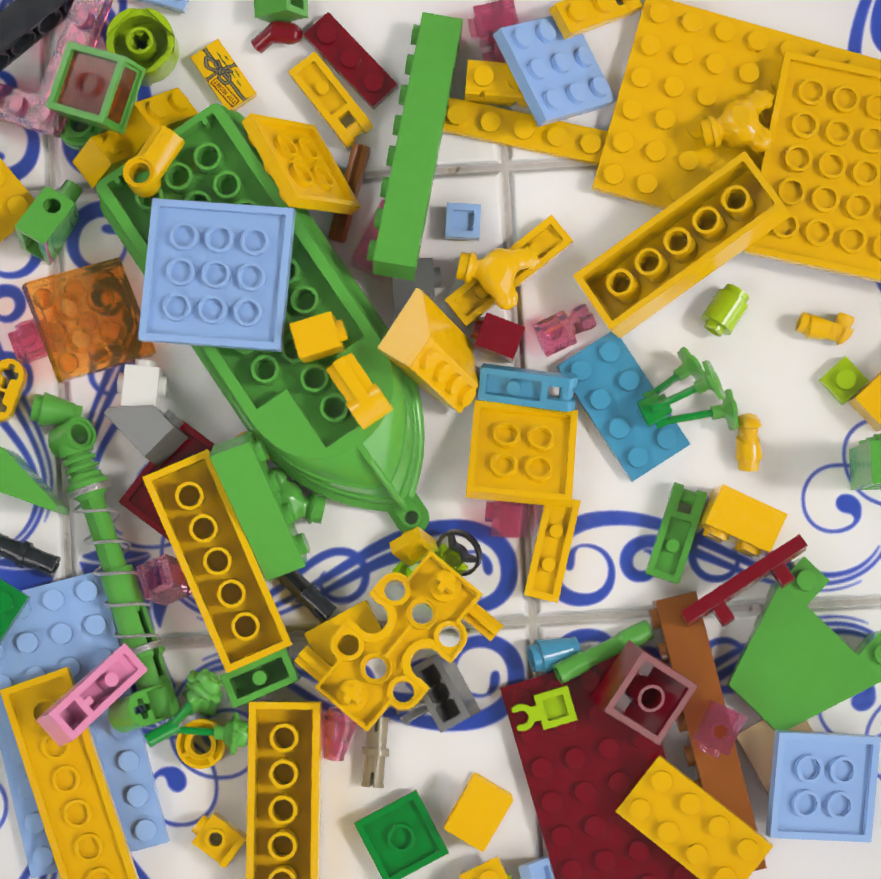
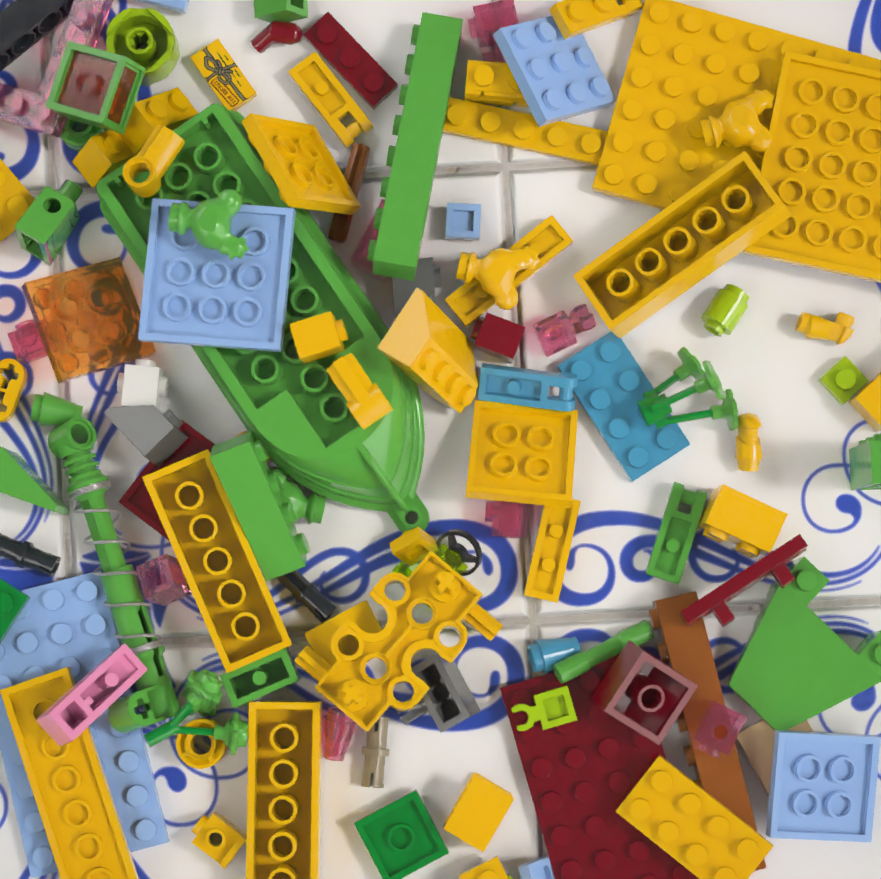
(211, 223): none -> bright green animal

